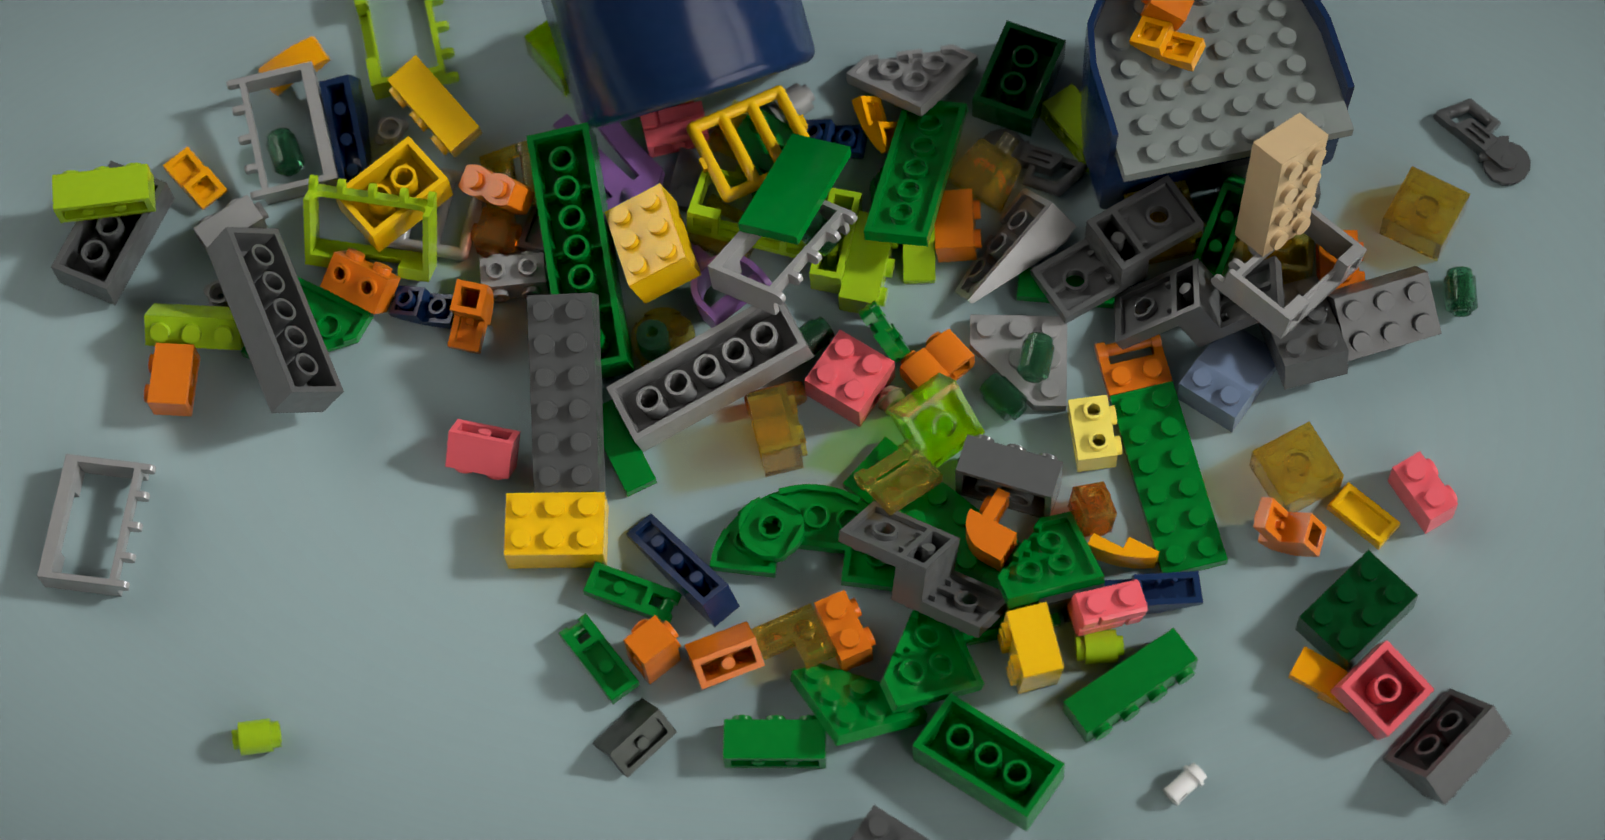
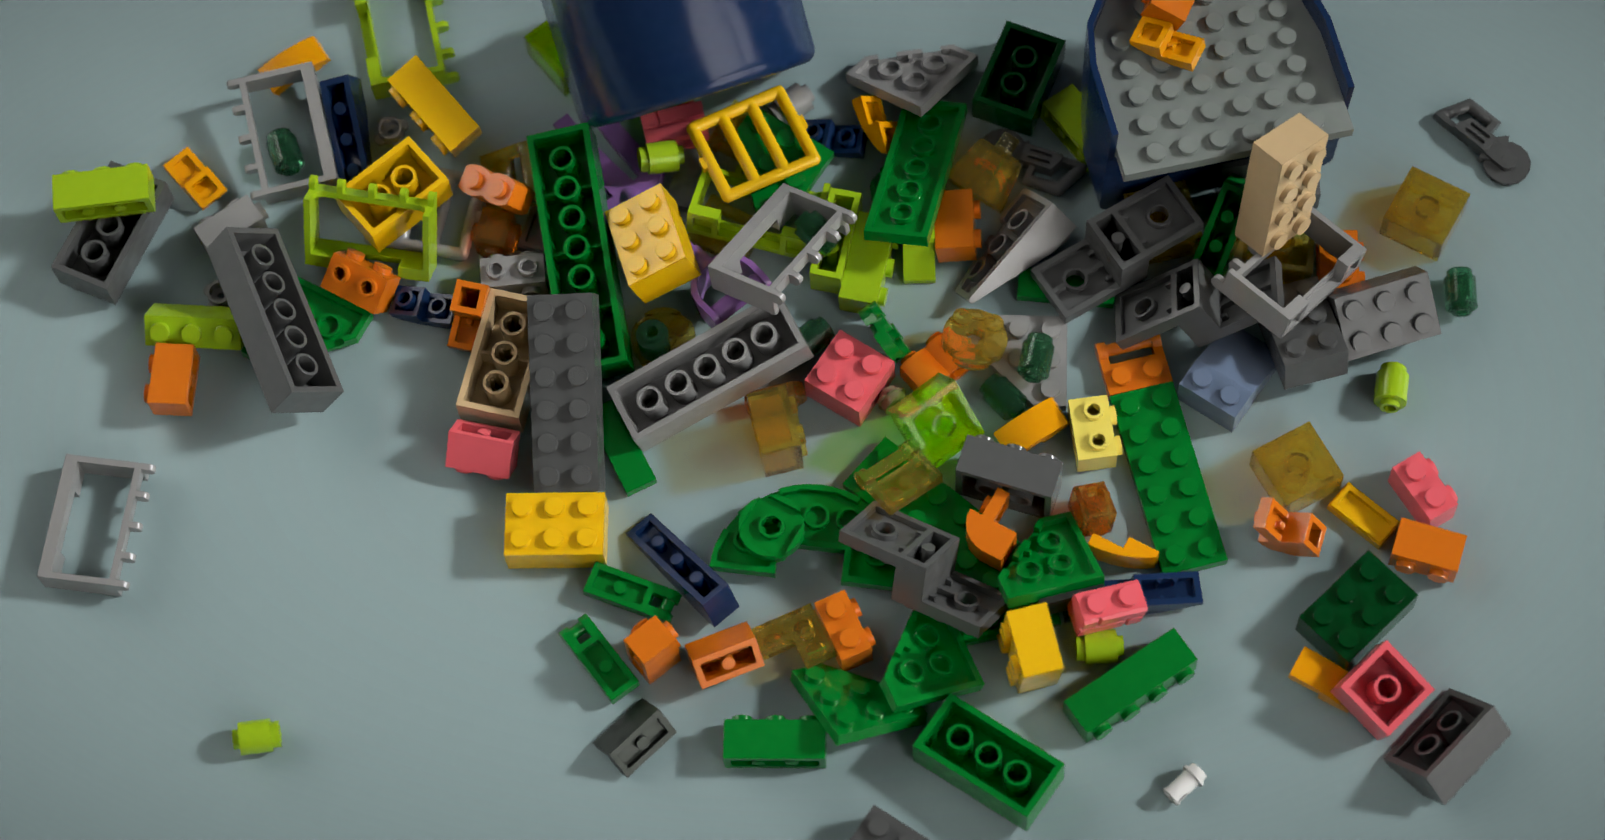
(489, 369): none -> tan brick
(660, 157): none -> lime brick
(794, 189): green tile -> none
(979, 323): none -> clear yellow plate
(1033, 425): none -> light orange slope
(1391, 387): none -> lime brick
(1427, 550): none -> orange brick

